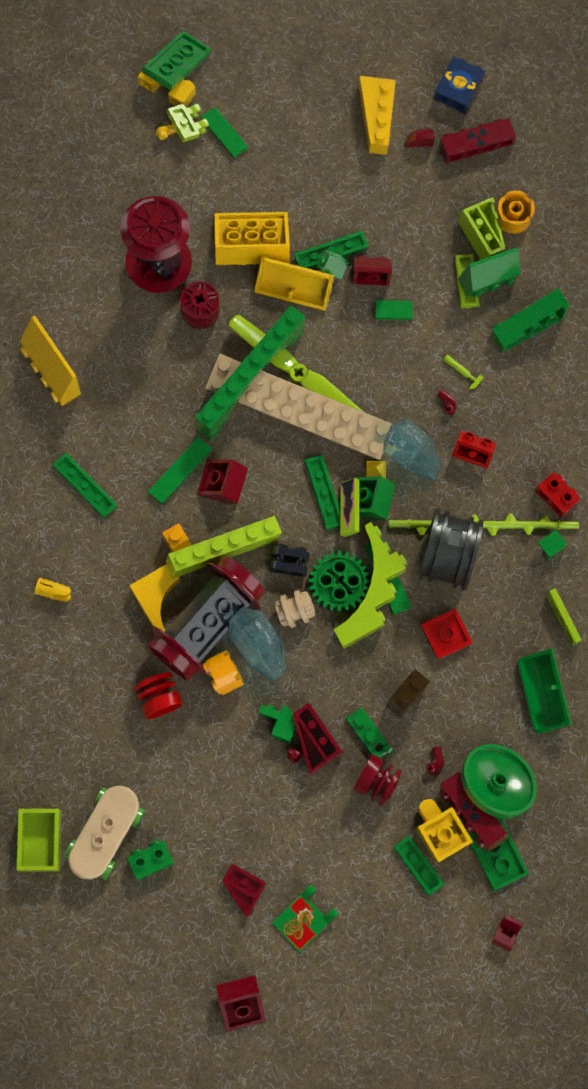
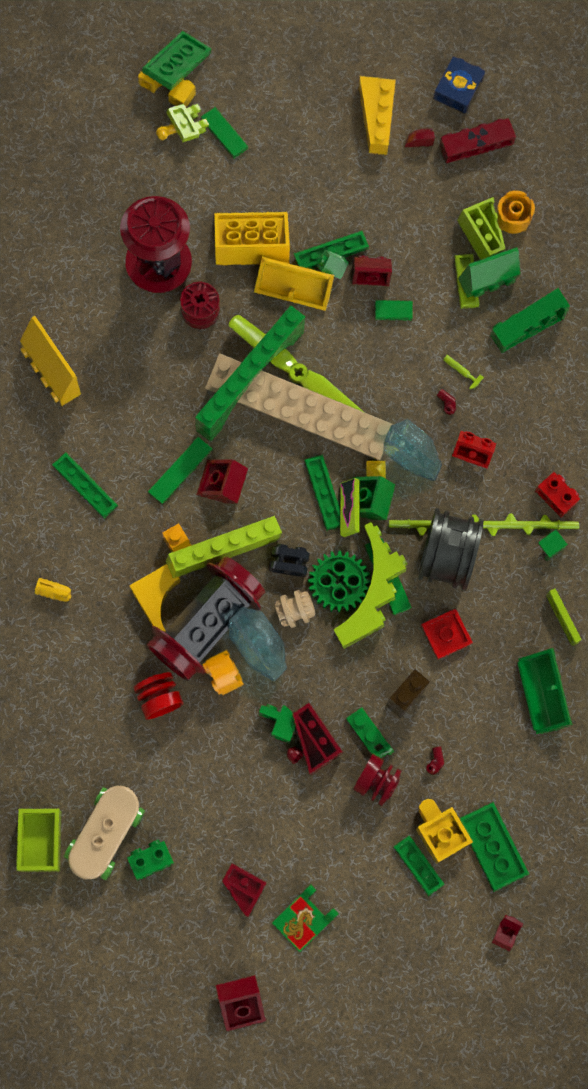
(482, 825): dark red brick -> none
(498, 781): green dish -> none

